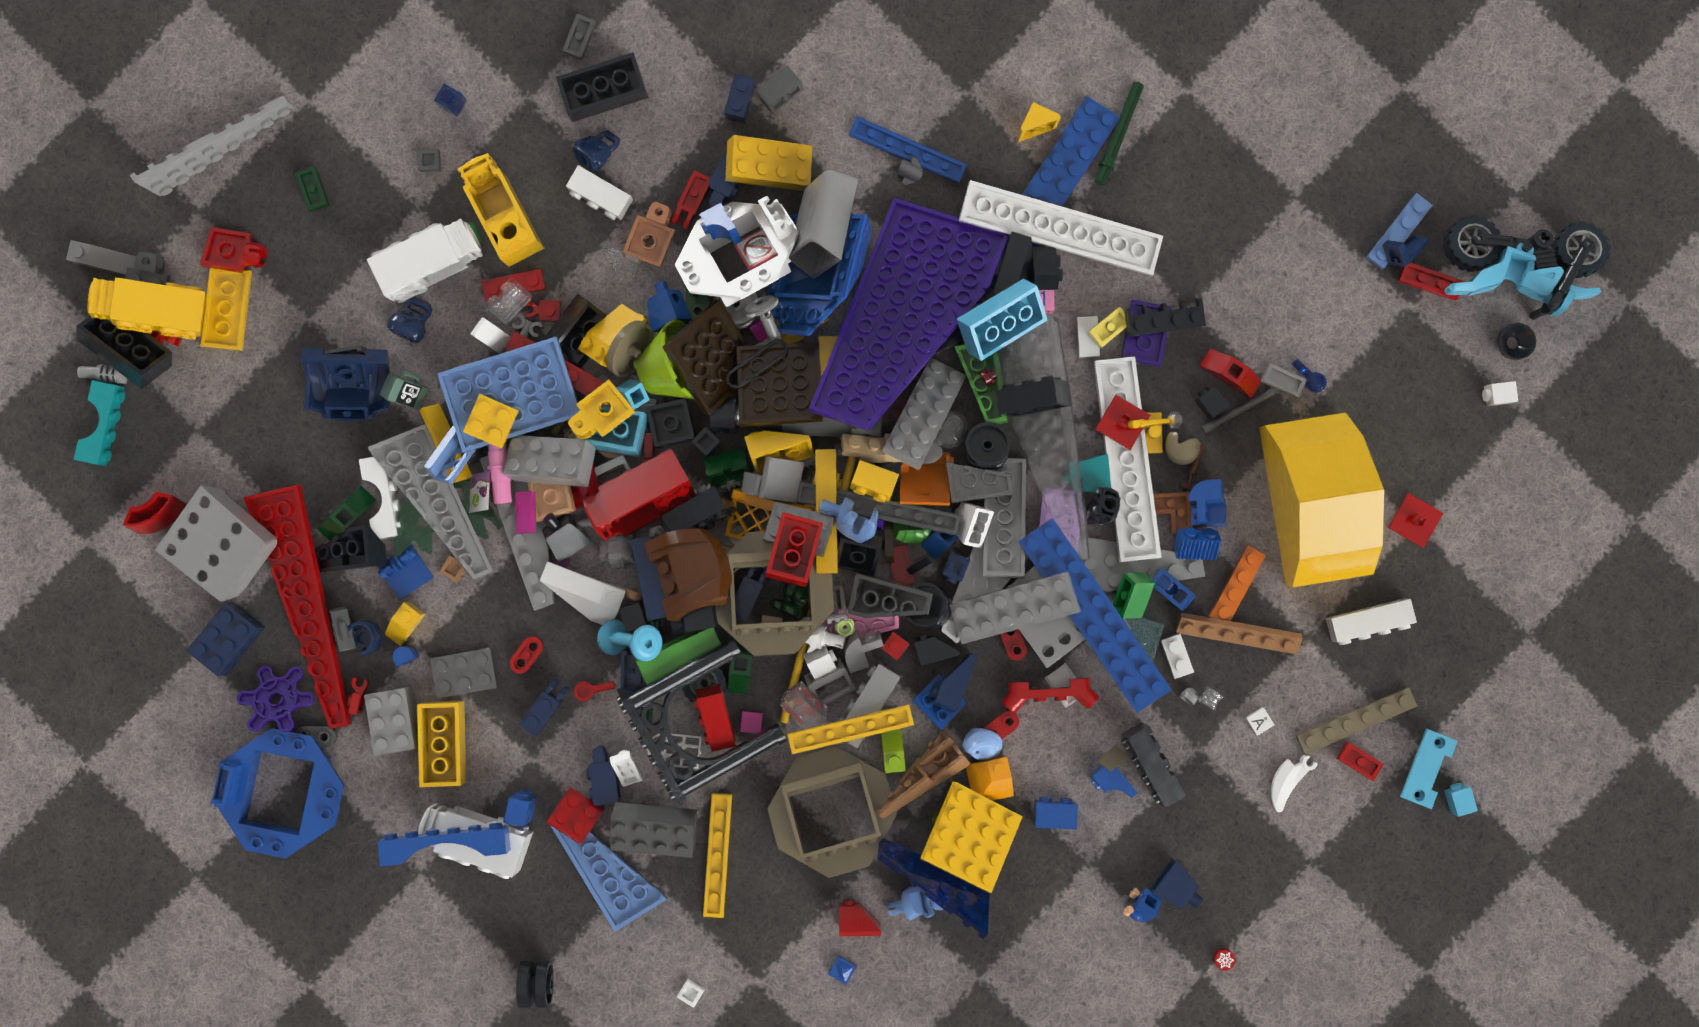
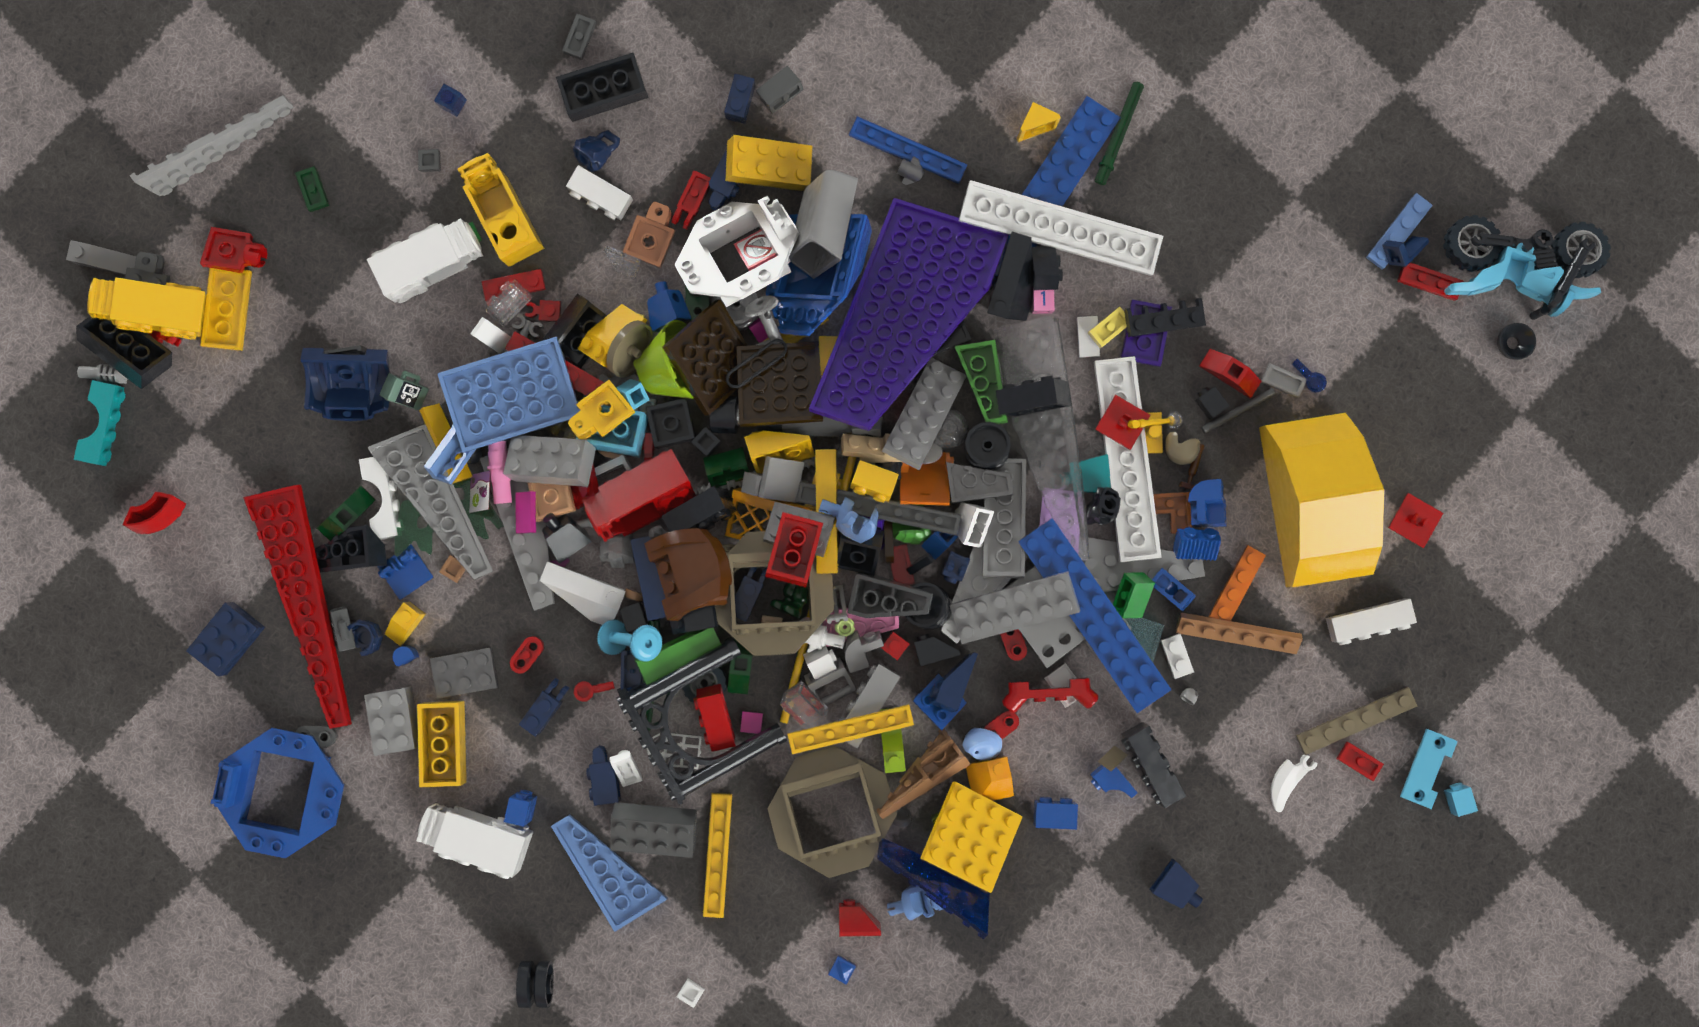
(221, 548): light grey piece -> none
(268, 688): dark purple plate -> none
(357, 700): red plate -> none
(409, 322): dark blue piece -> none
(487, 841): blue arch -> none
(491, 421): yellow plate -> none
(575, 816): red plate -> none
(719, 224): arch -> none
(988, 376): dark red plate -> none
(1002, 319): medium azure brick -> none
(1145, 907): blue piece -> none
(1210, 698): clear wheel -> none
(1224, 959): red tile -> none
(1259, 721): white tile -> none
(1500, 393): white brick -> none

